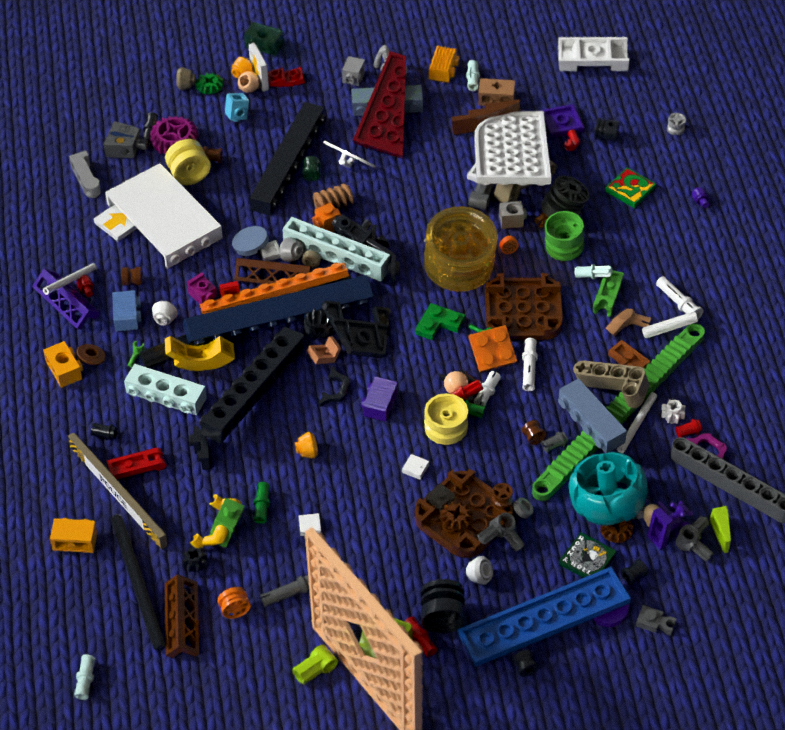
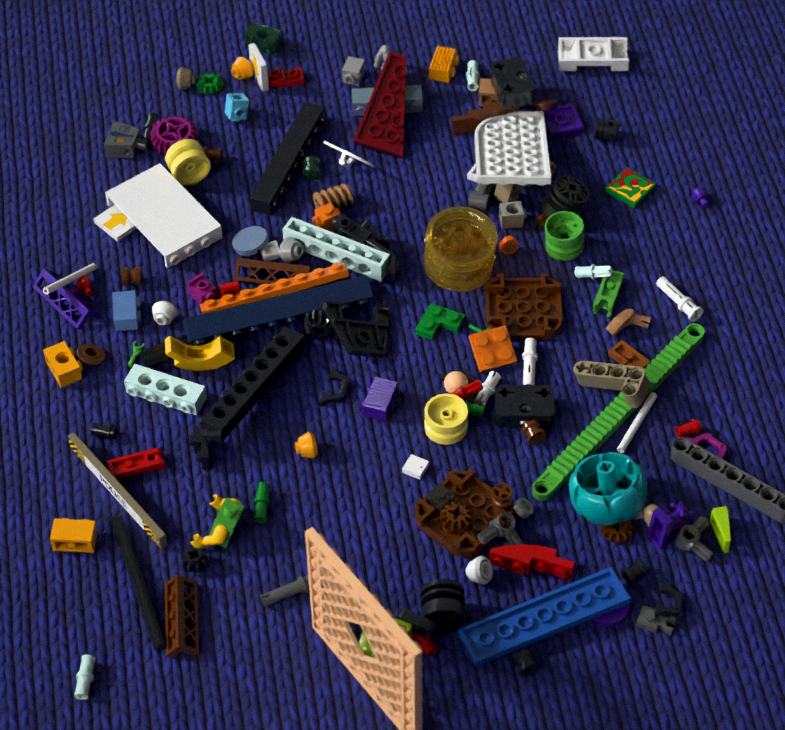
(80, 166): light grey leg -> none
(234, 601): orange wheel -> none
(248, 82): light nougat piece -> none
(308, 521): white tile -> none
(311, 258): dark tan tile -> none
(319, 661): lime piece -> none
(325, 353): nougat bracket -> none
(420, 625): none -> black beam
(512, 82): none -> black axle
(522, 403): none -> black axle
(526, 557): none -> red slope
(545, 104): none -> reddish brown piece
(554, 441): dark grey pin -> none
(573, 140): red arm -> none
(587, 556): tile -> none
(592, 416): sand blue brick -> none
(670, 324): white axle -> none
(673, 411): white gear -> none
(676, 124): light grey wheel -> none
(678, 597): none -> black helmet

